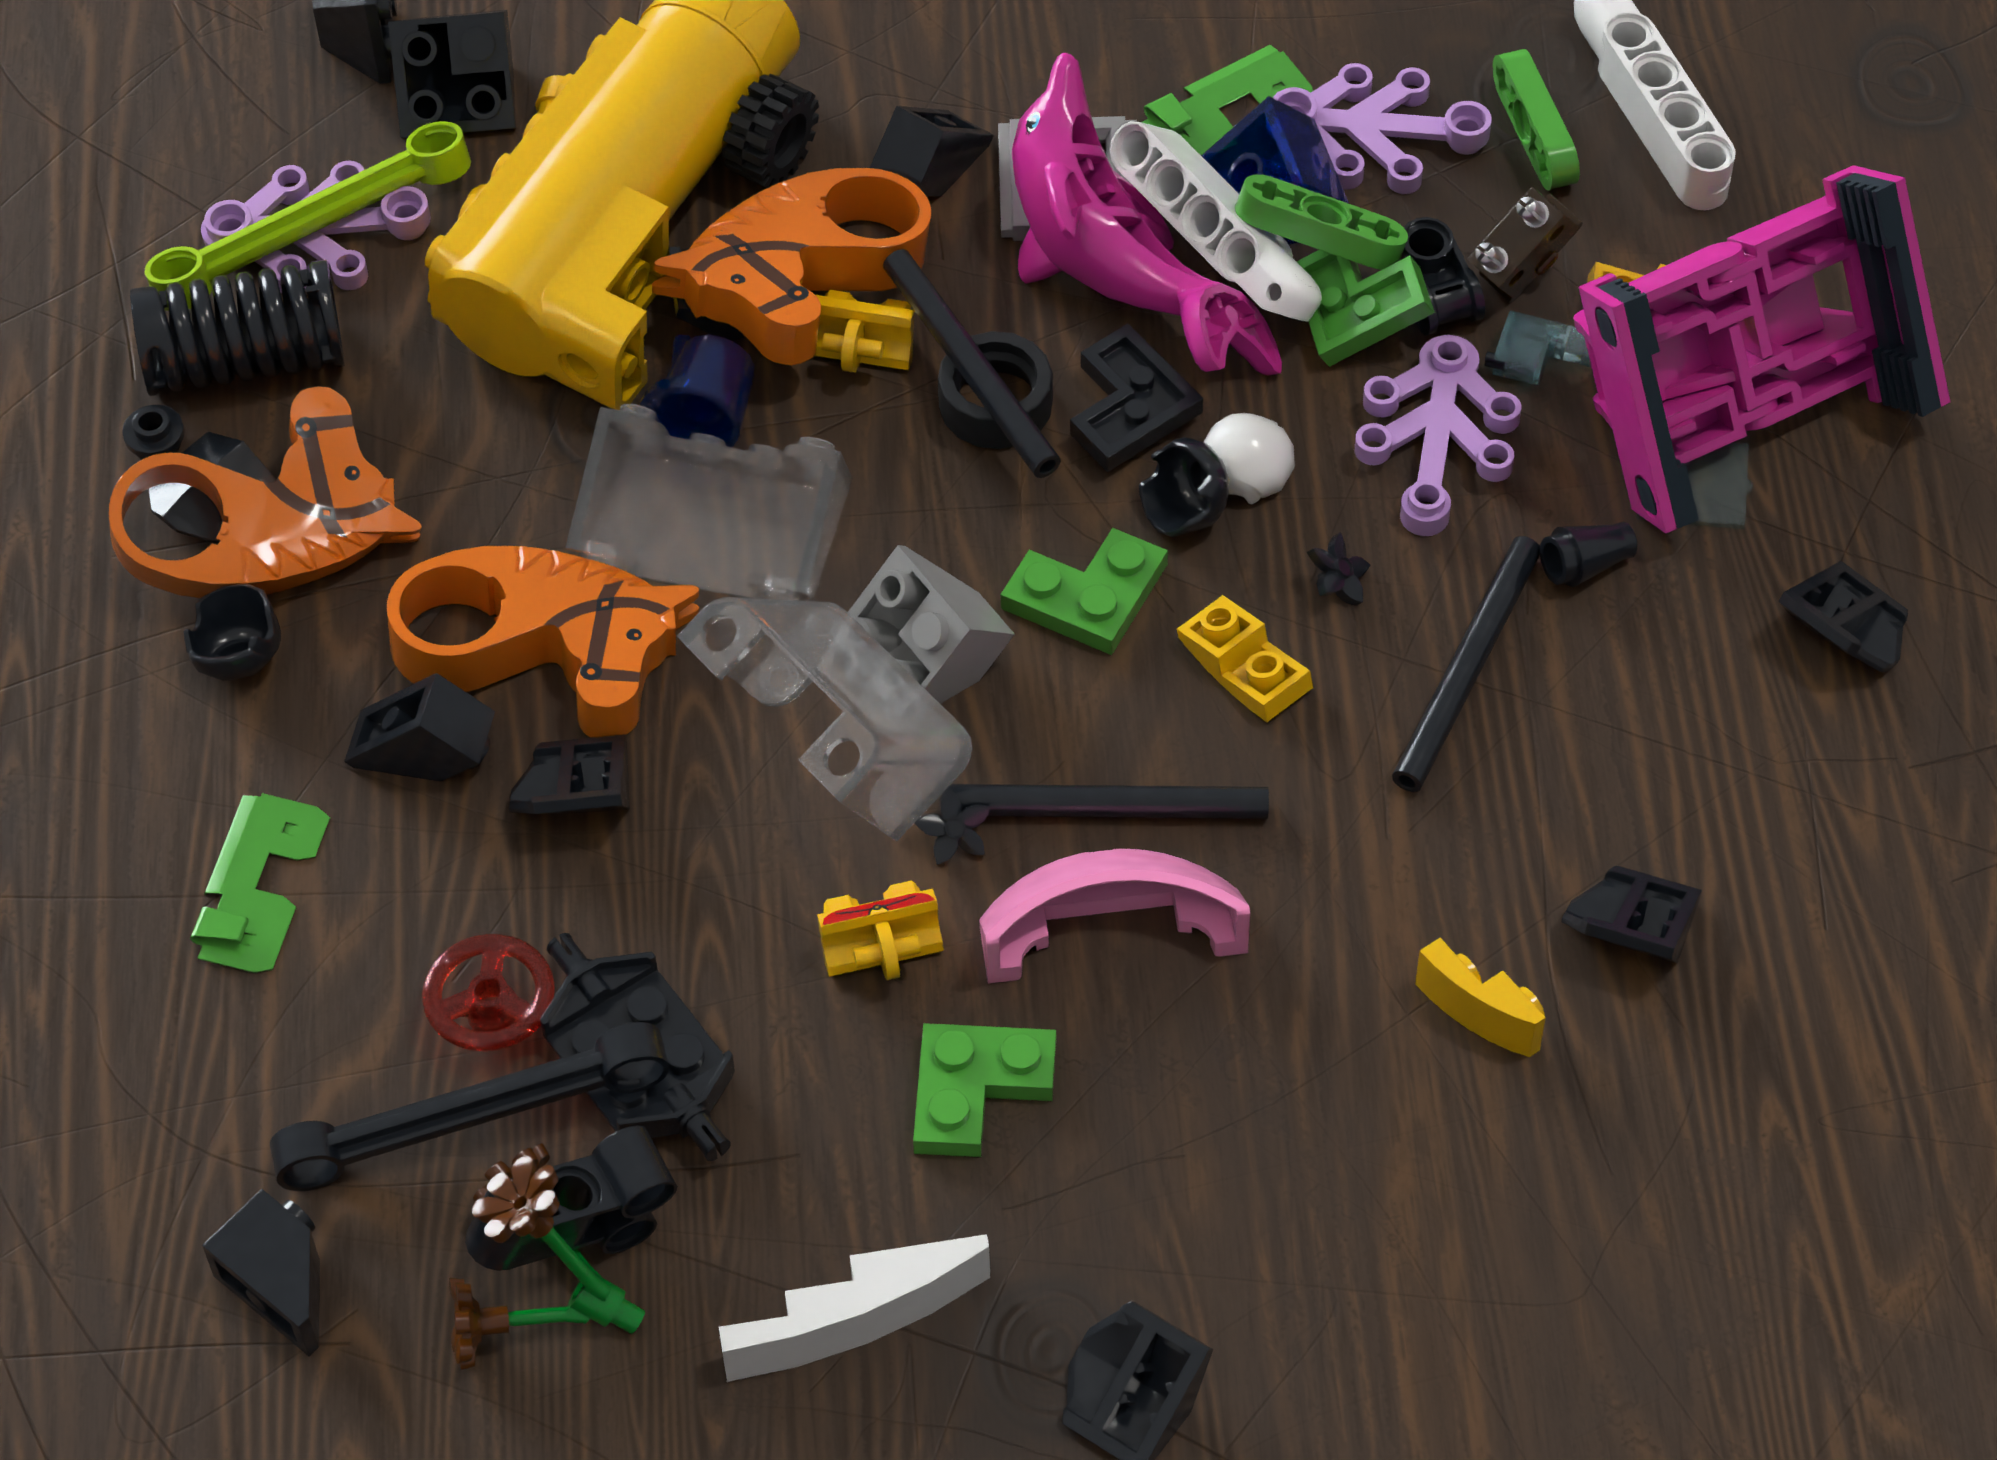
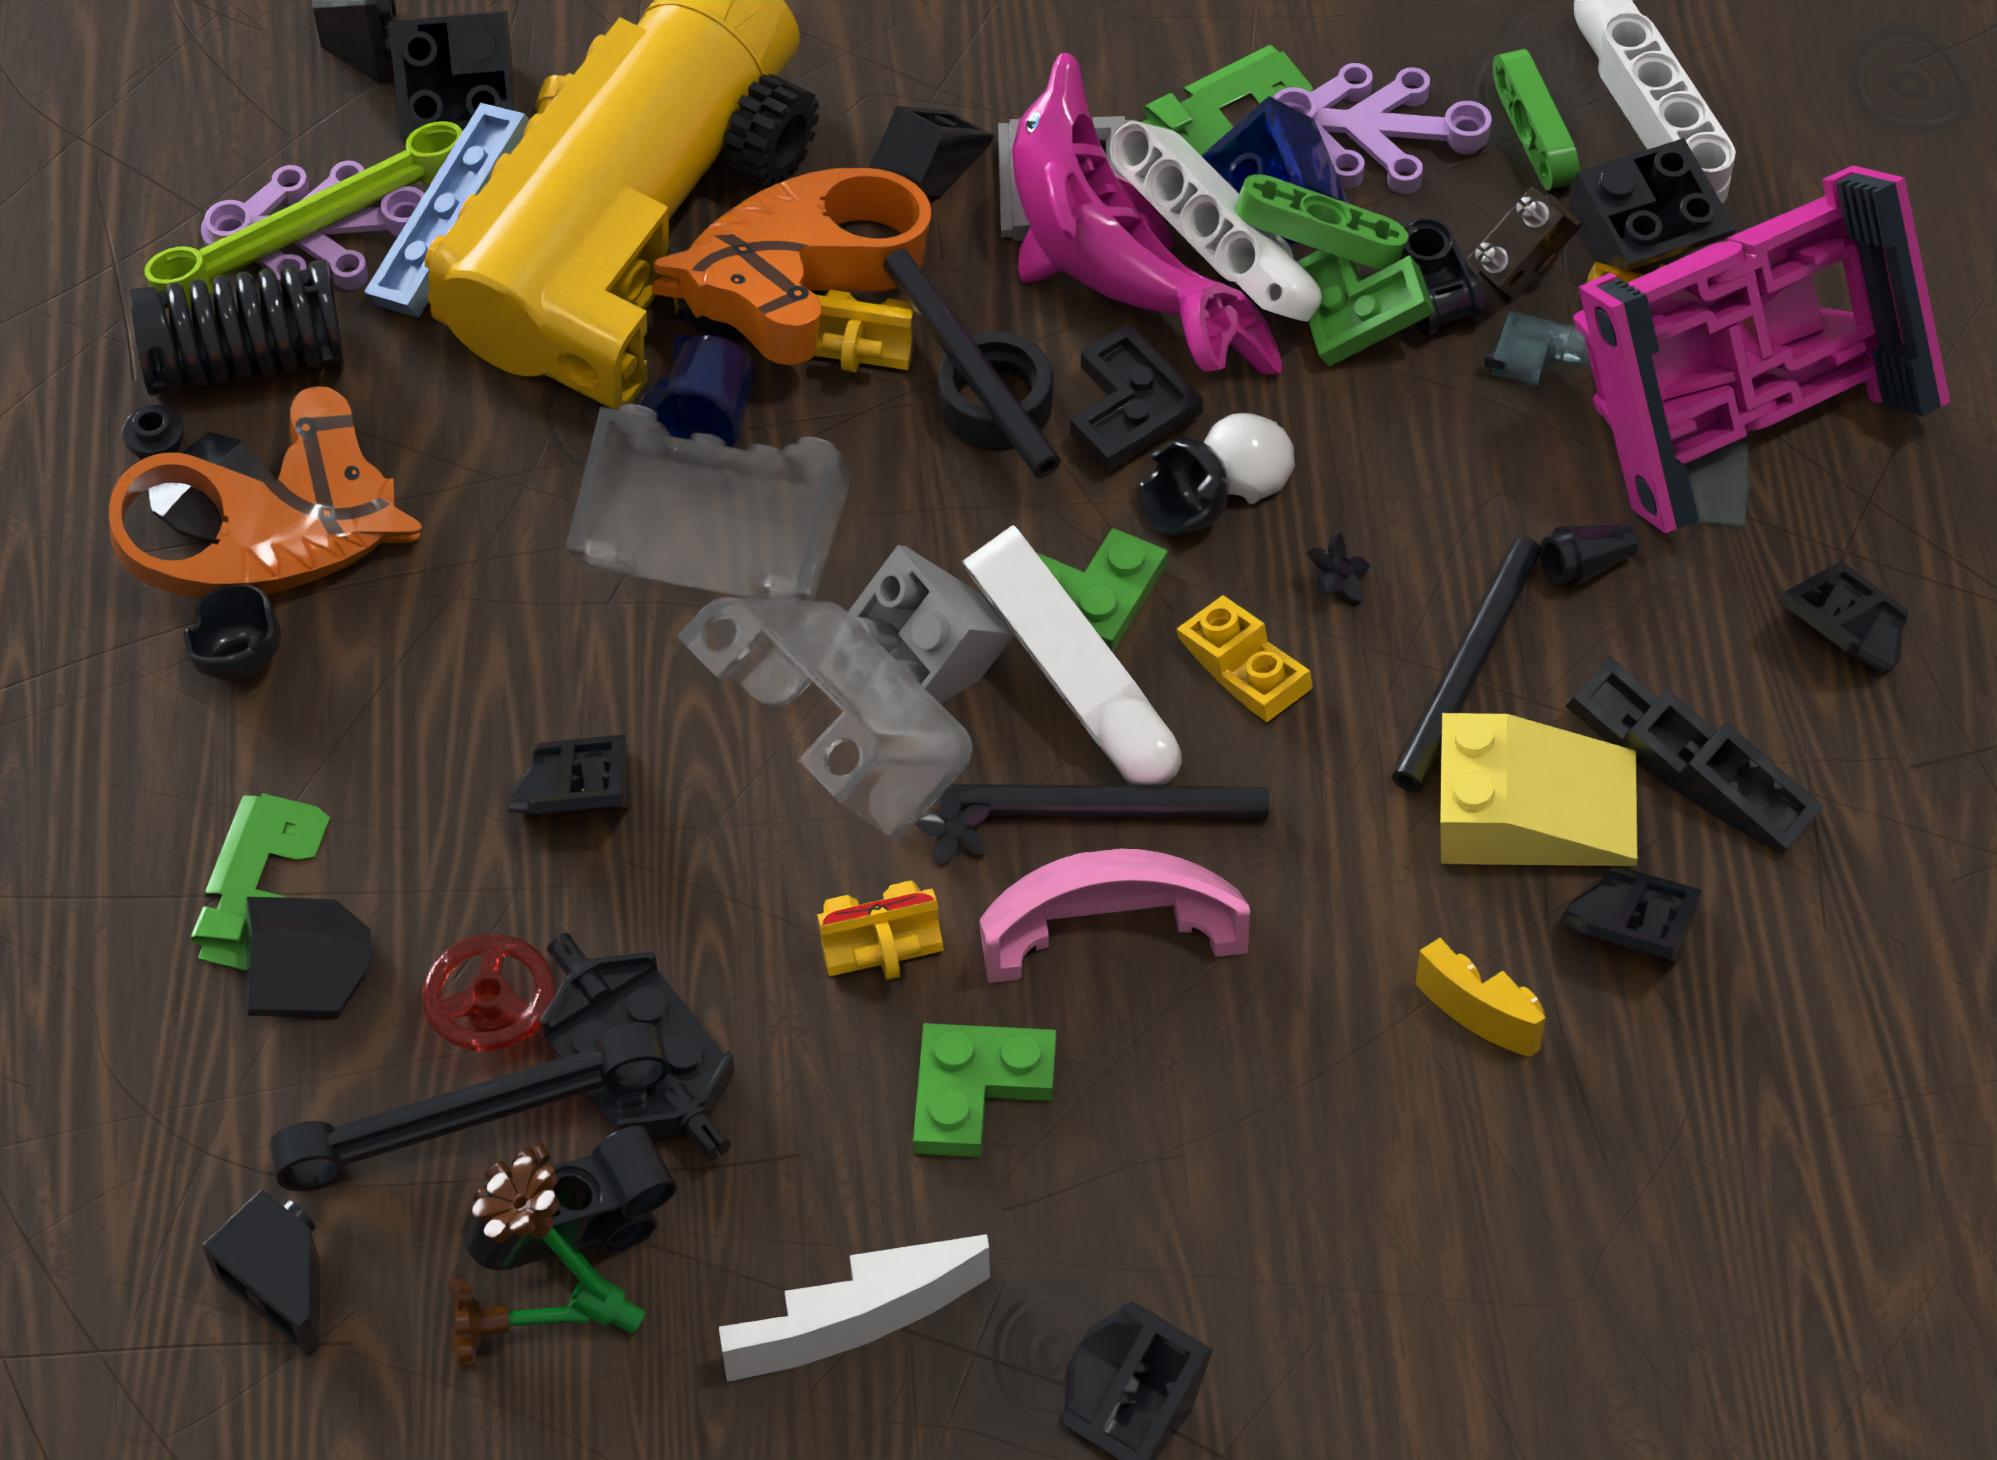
(303, 956): none -> black slope
(402, 277): none -> medium blue plate
(422, 732): black slope -> none
(549, 609): orange animal -> none
(1075, 659): none -> white piece
(1438, 421): lavender plant -> none
(1534, 795): none -> light yellow slope
(1648, 207): none -> black slope
(1702, 764): none -> black slope

